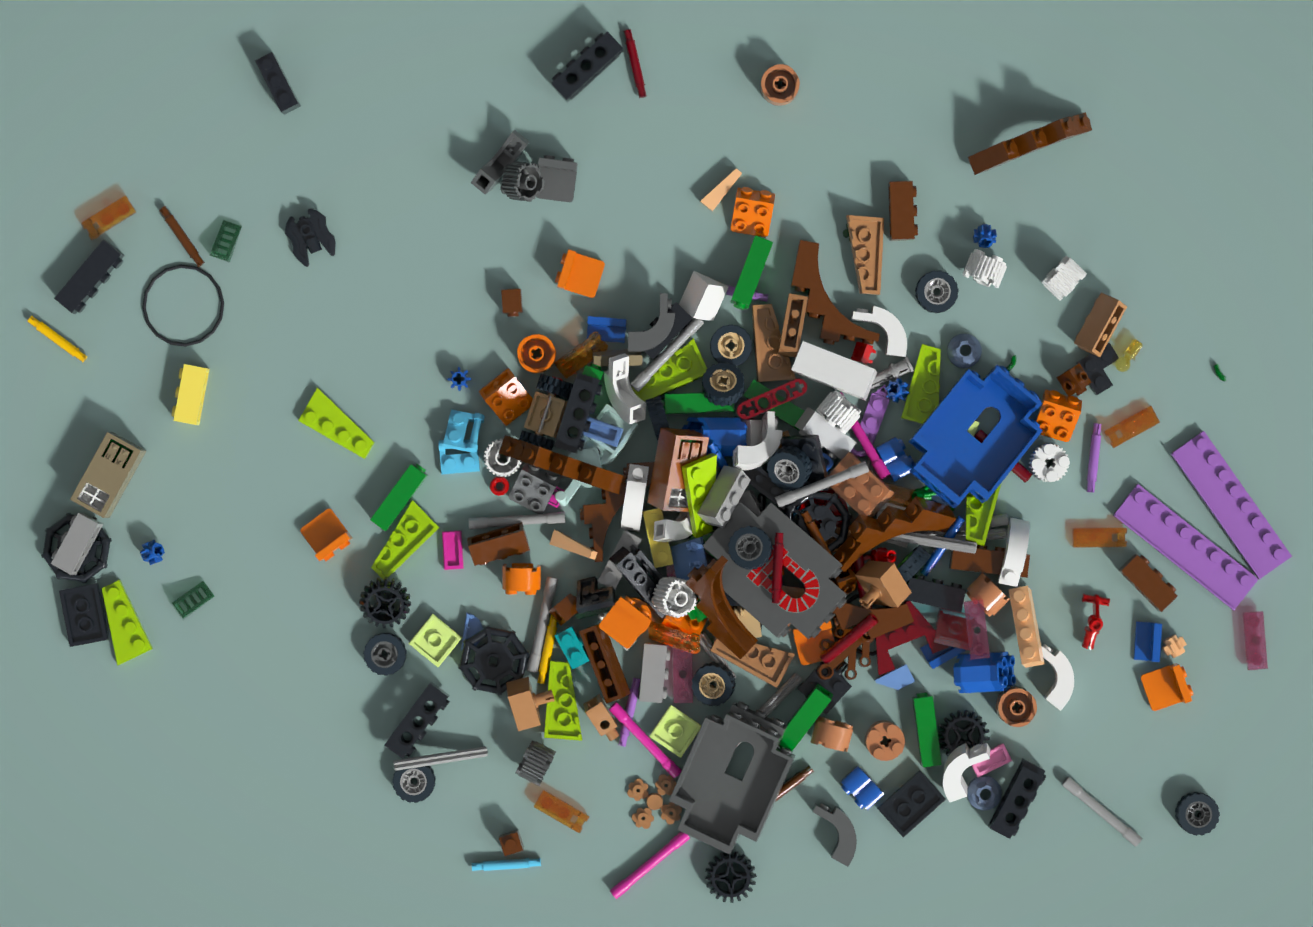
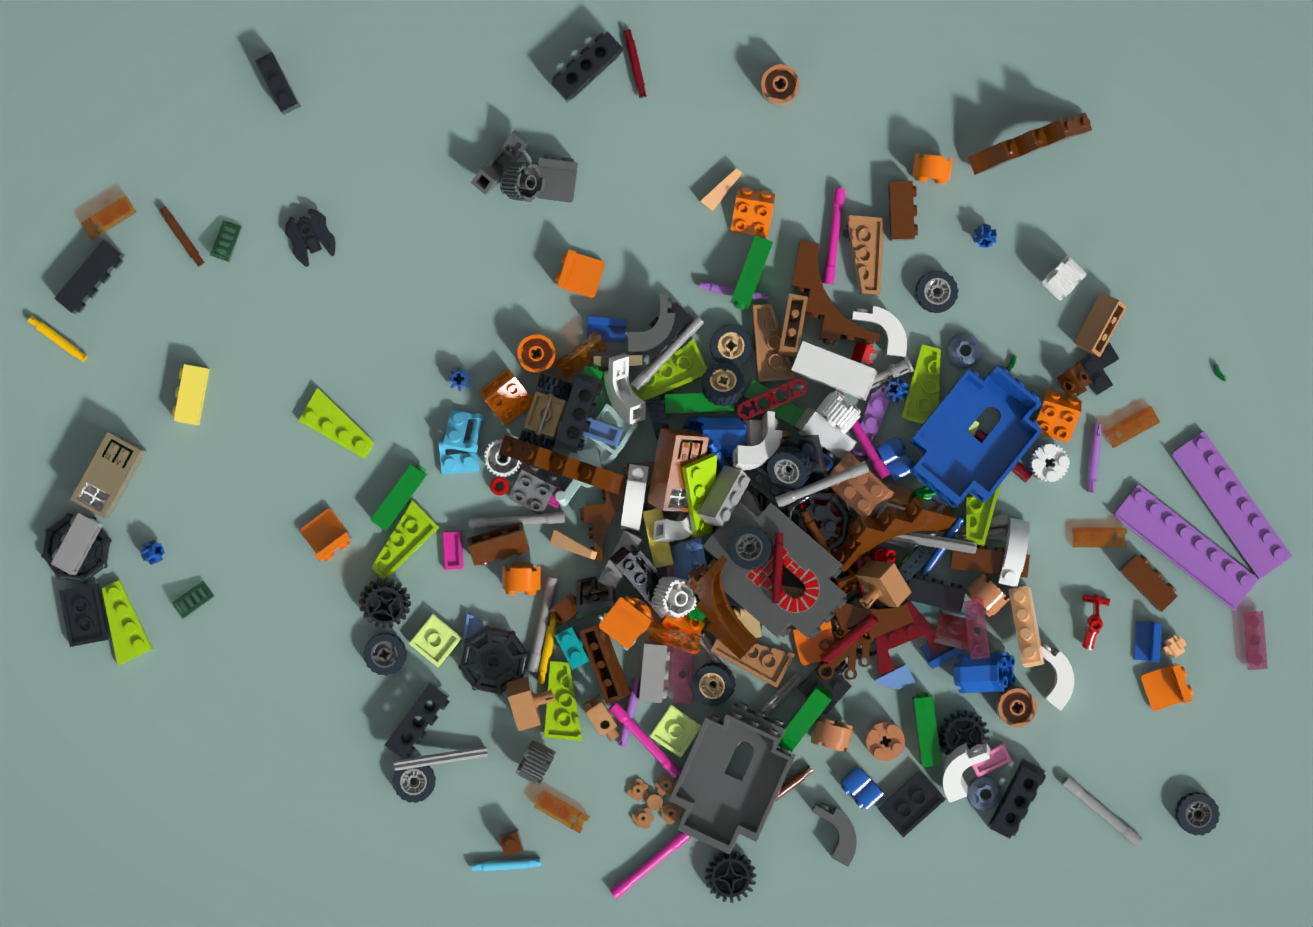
(145, 301): black piece -> none
(512, 302): reddish brown brick -> none
(703, 297): white slope -> none
(829, 268): none -> dark pink piece
(932, 167): none -> orange brick
(985, 269): white brick -> none
(1123, 363): clear yellow axle -> none

